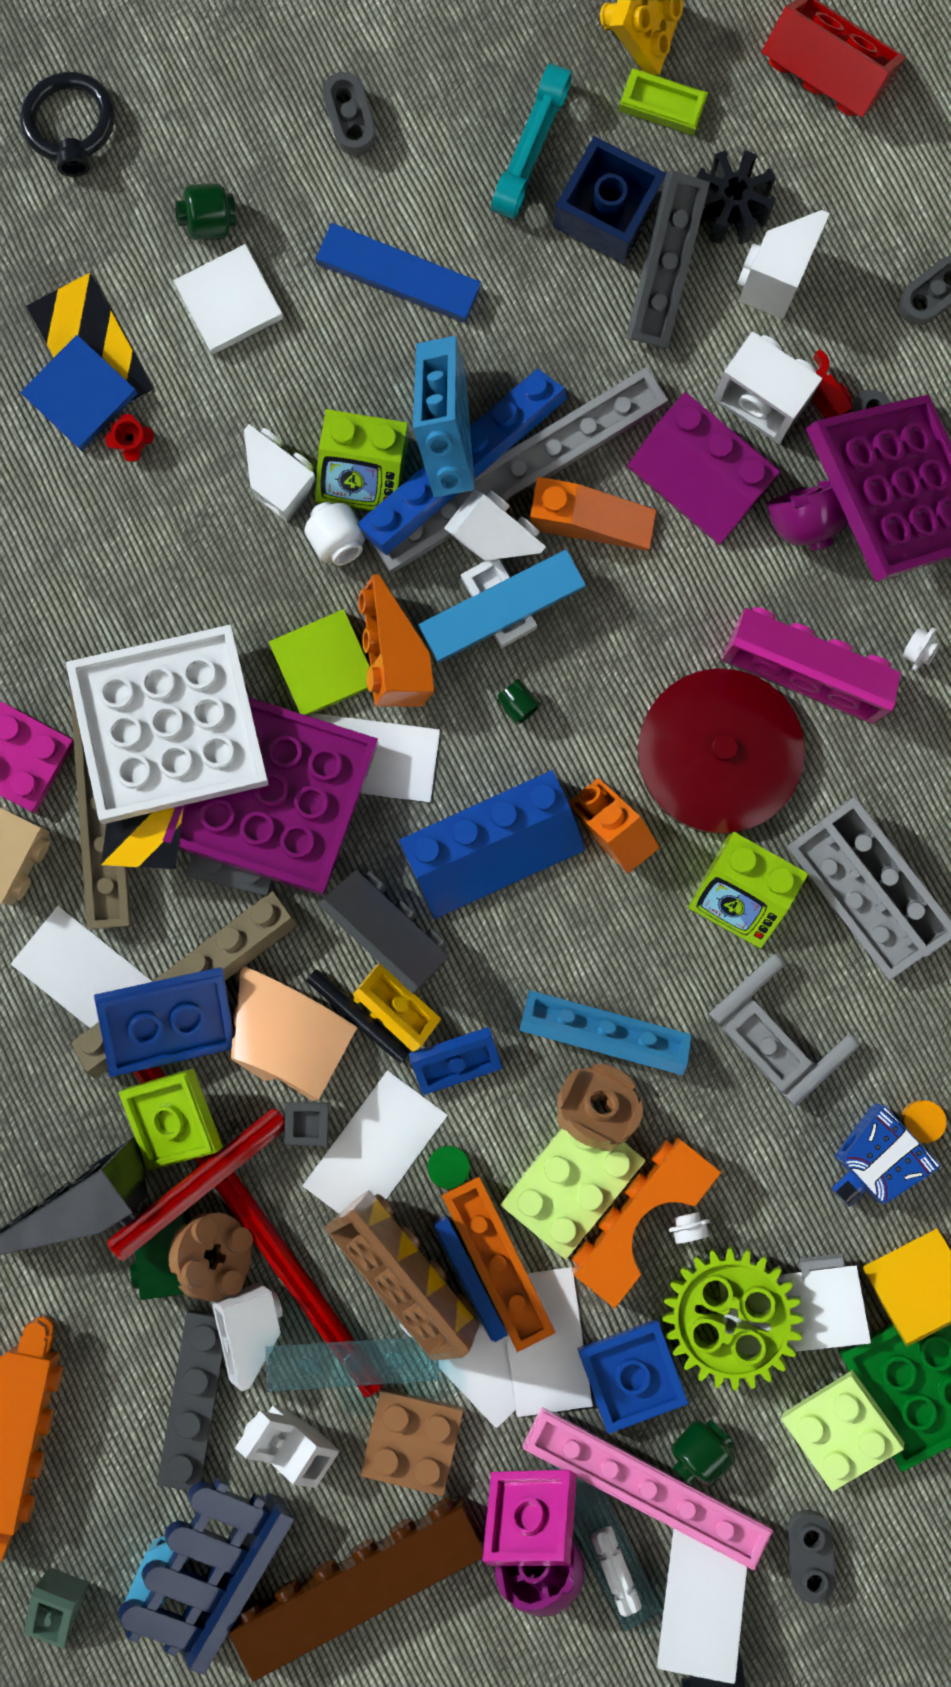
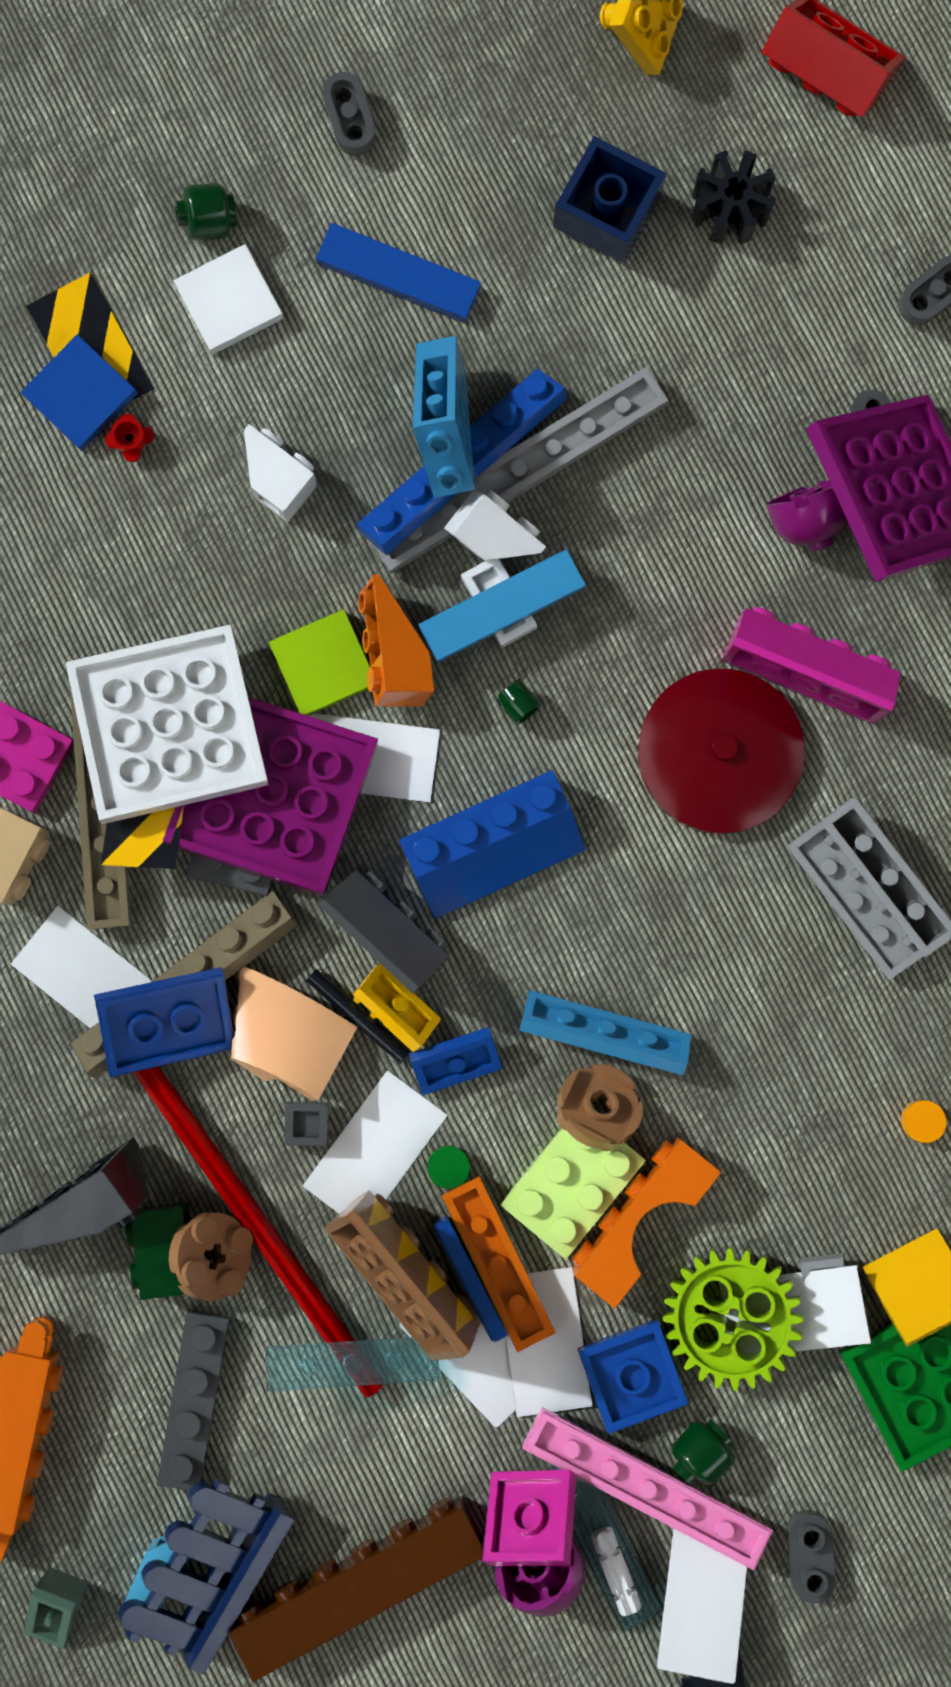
(71, 153): black piece -> none
(170, 1119): lime tile -> none
(196, 1185): red axle -> none
(245, 1327): white slope -> none
(288, 1445): white brick -> none
(334, 533): white head -> none
(360, 459): lime slope -> none
(412, 1441): medium nougat plate -> none
(549, 101): teal piece -> none
(590, 515): orange slope -> none
(614, 825): orange slope -> none
(663, 101): lime tile -> none
(667, 259): dark grey plate -> none
(689, 1228): white plate -> none
(703, 468): magenta slope -> none
(747, 890): lime slope -> none
(766, 386): white brick -> none
(768, 1045): light grey plate -> none
(777, 266): white slope -> none
(830, 397): red plate -> none
(842, 1431): yellowish green plate -> none
(881, 1159): blue torso -> none
(921, 648): white plate -> none

